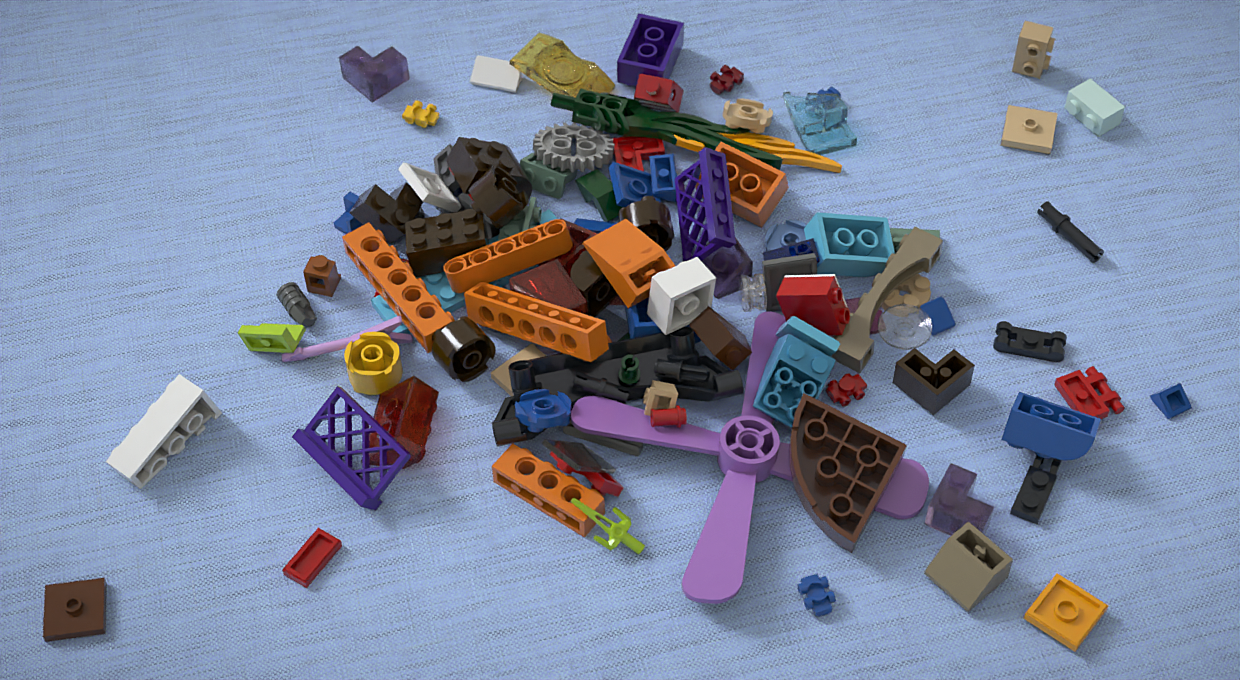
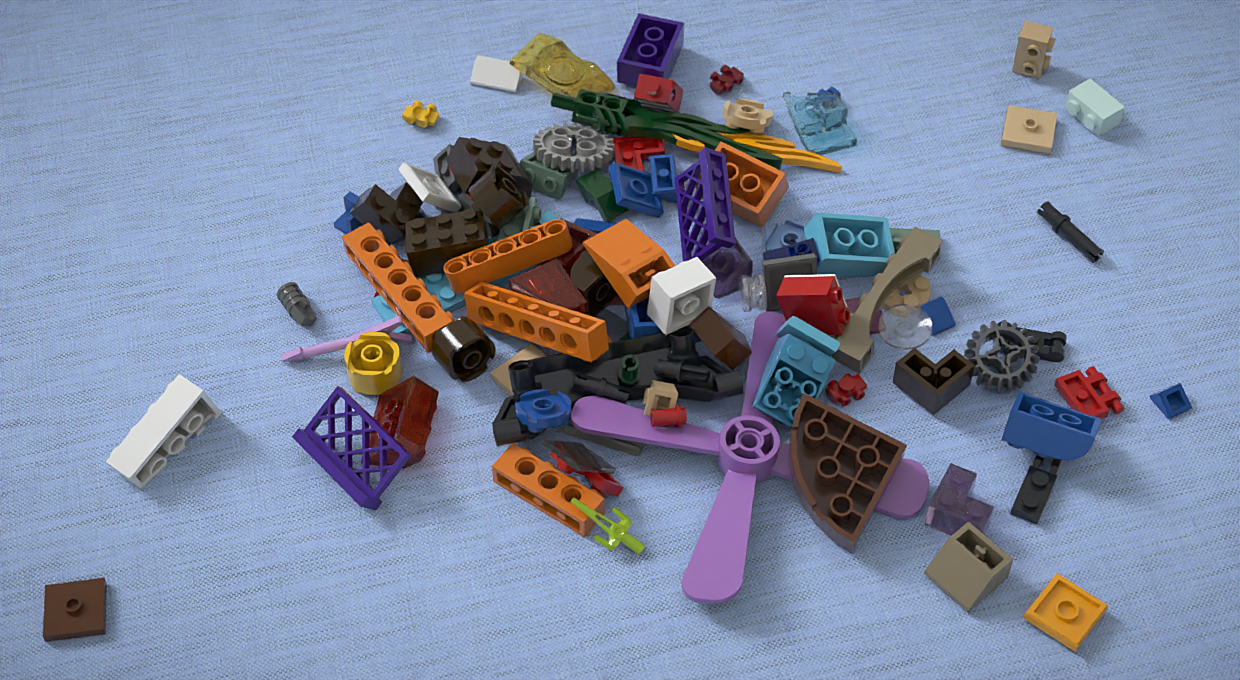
(272, 337): lime panel -> none
(312, 557): red tile -> none
(321, 268): dark orange brick -> none
(376, 74): clear purple brick -> none
(652, 219): dark brown brick -> none
(817, 598): blue piece -> none
(1022, 349): none -> dark grey gear

